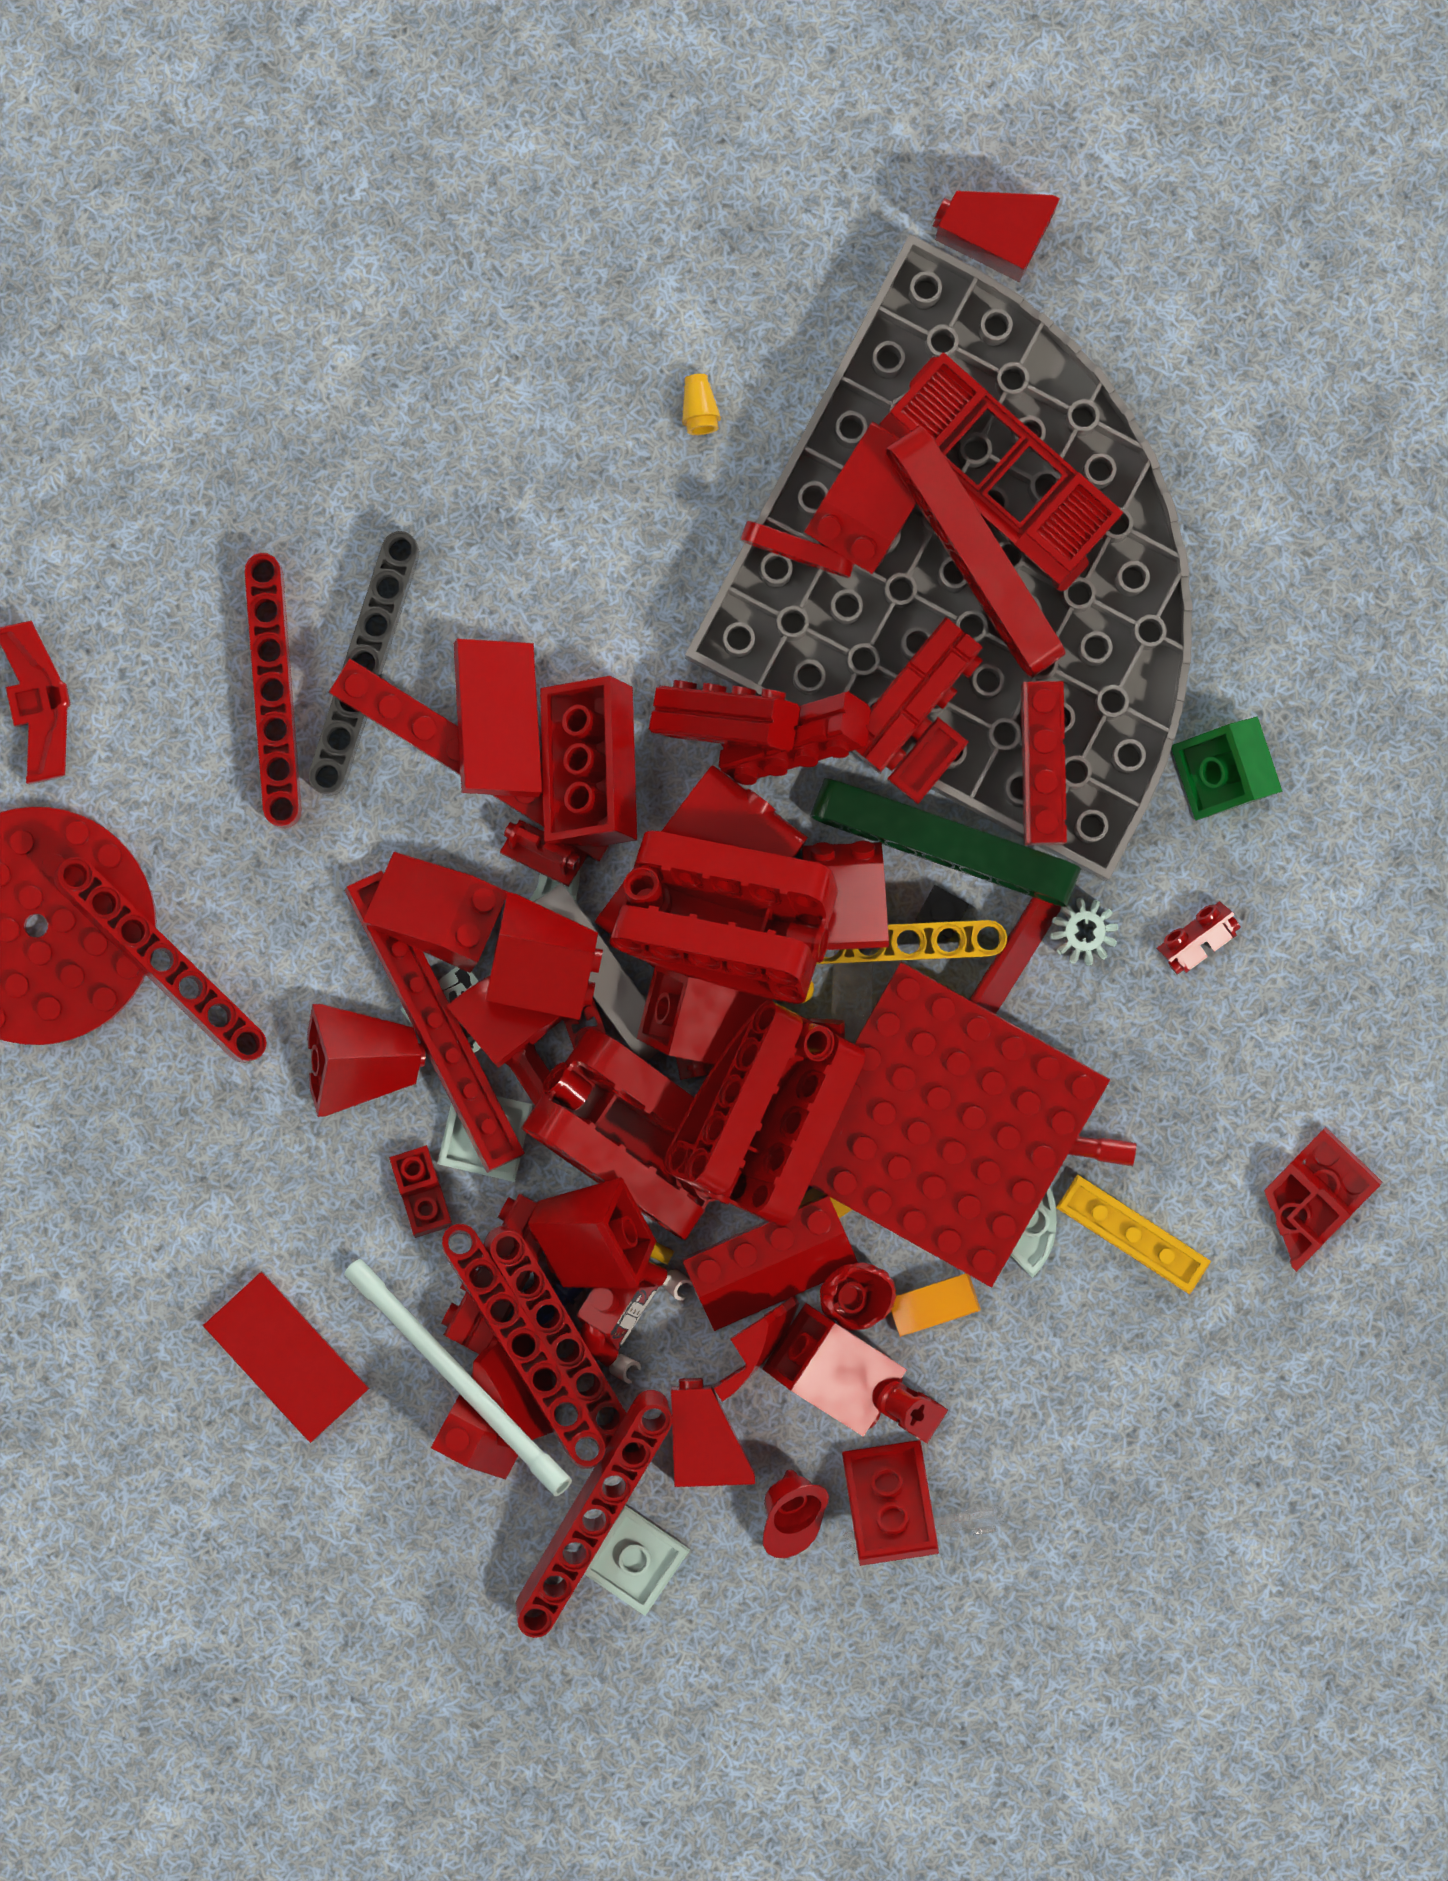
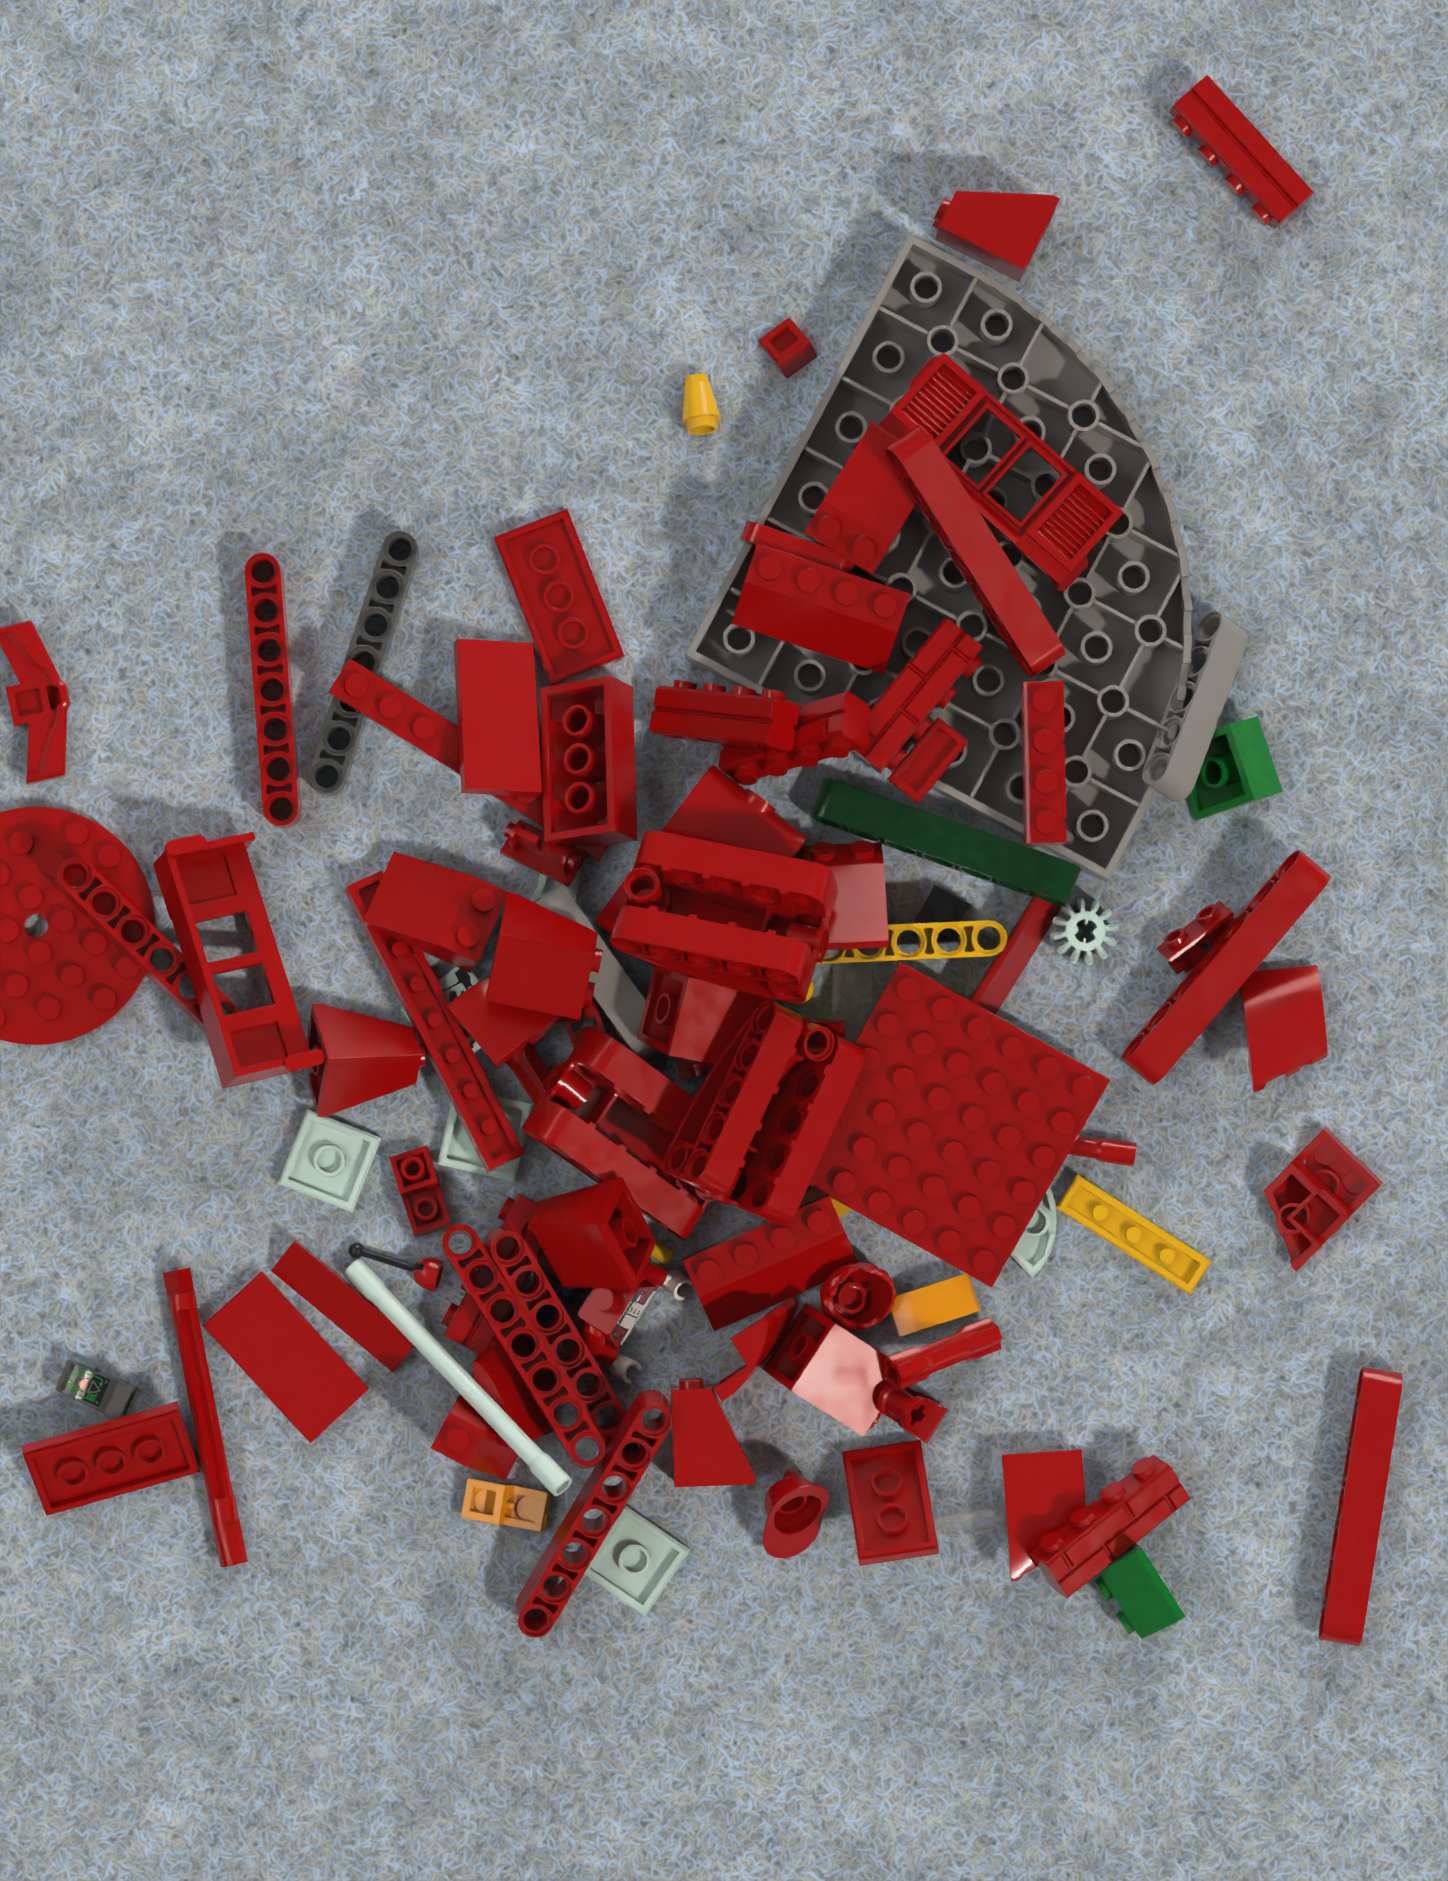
(96, 1389): none -> leg
(111, 1458): none -> red tile
(205, 1418): none -> red piece
(215, 881): none -> red piece
(330, 1160): none -> light aqua tile
(342, 1305): none -> red slope
(425, 1271): none -> hinge
(506, 1504): none -> light orange slope
(559, 597): none -> red tile
(788, 348): none -> red slope
(820, 608): none -> red slope
(919, 1362): none -> red axle
(1039, 1499): none -> red slope
(1109, 1525): none -> red brick
(1140, 1593): none -> green slope
(1215, 658): none -> light grey beam
(1225, 967): none -> red beam
(1240, 152): none -> red brick
(1283, 1022): none -> red slope
(1360, 1506): none -> red beam

